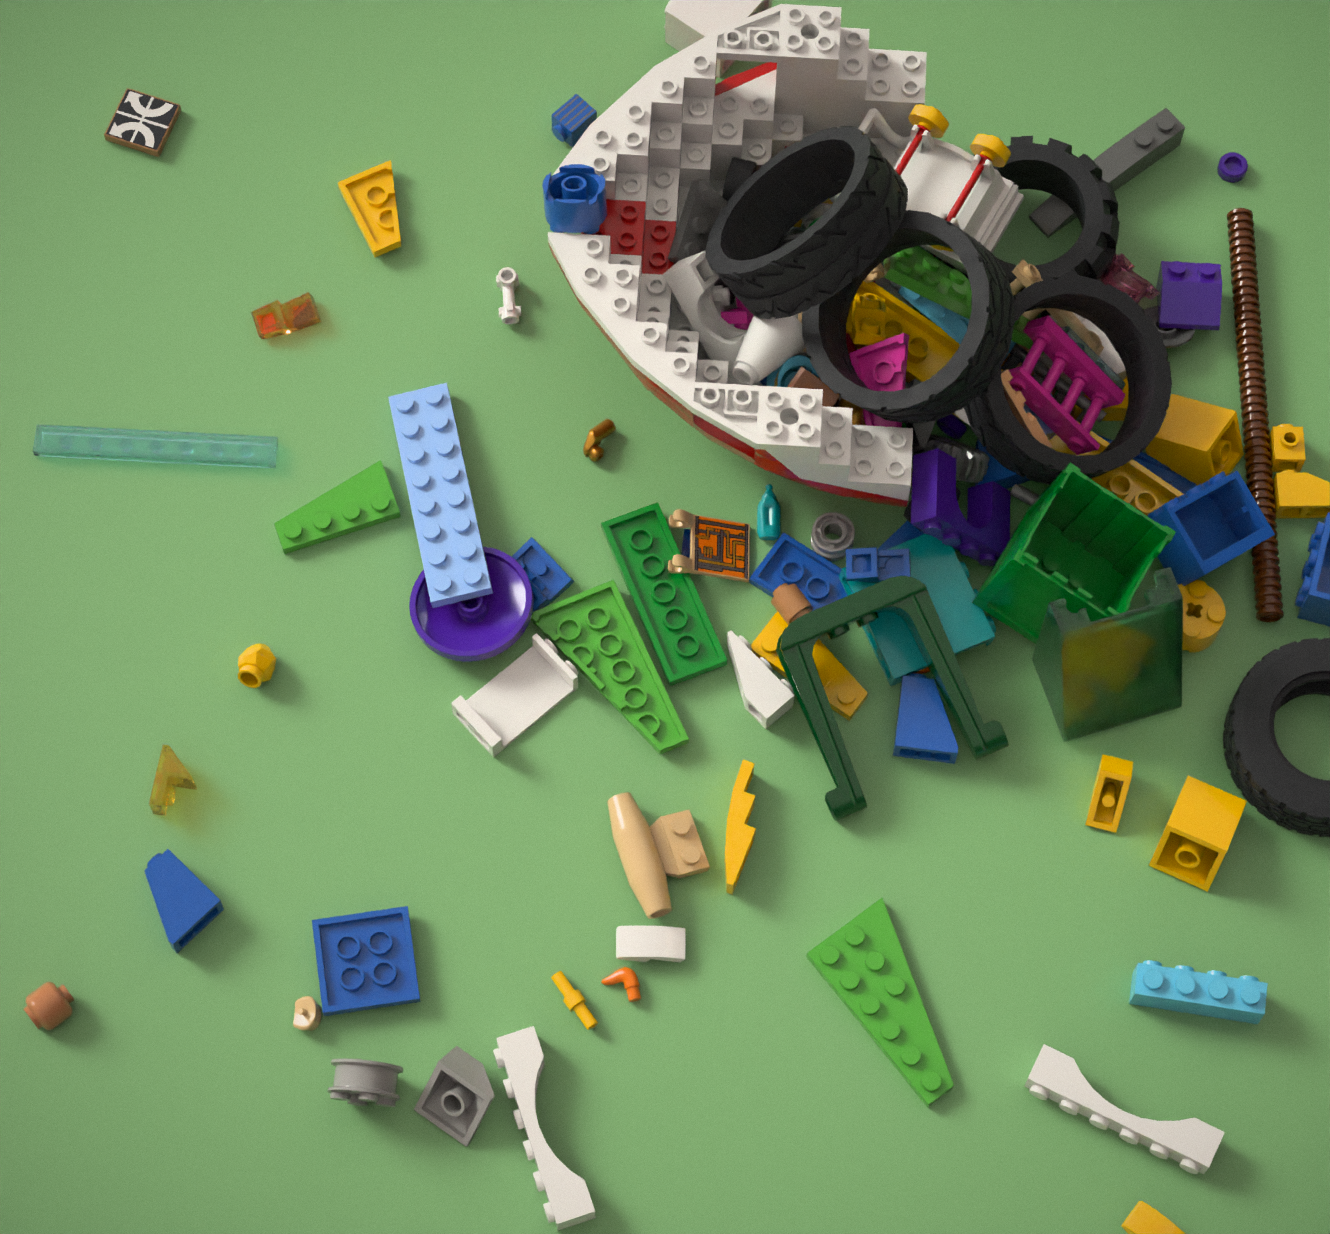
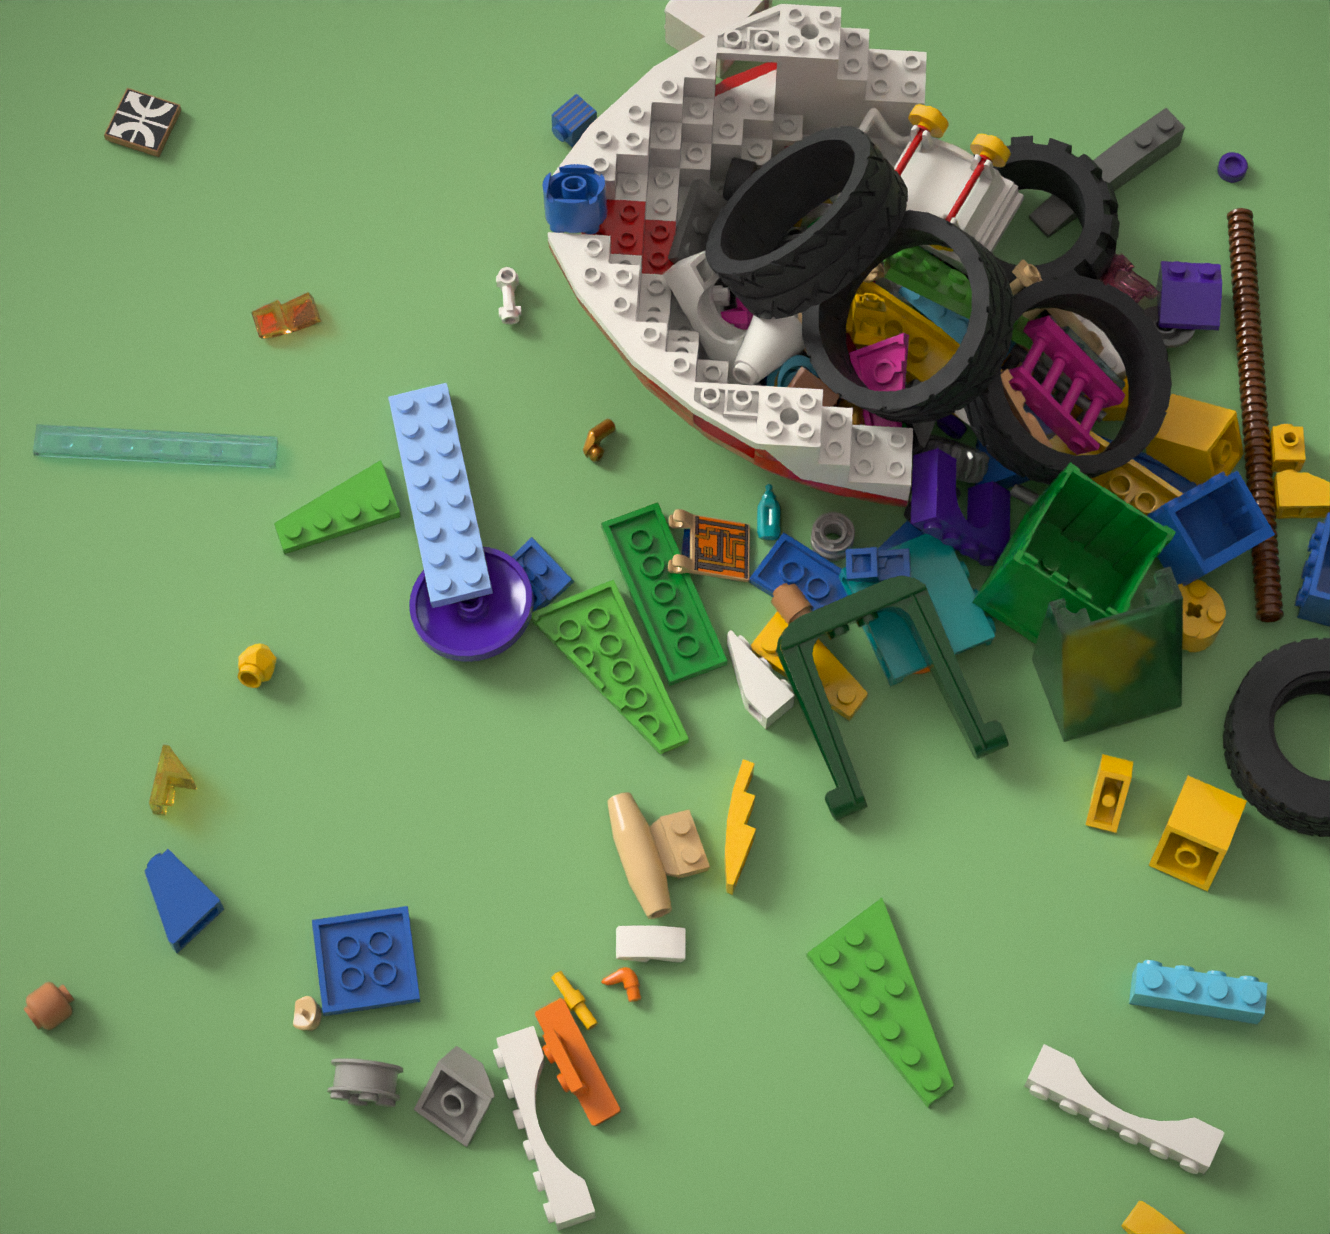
(374, 207): yellow wing -> none
(517, 696): white panel -> none
(576, 1062): none -> orange bracket
(922, 723): blue slope -> none

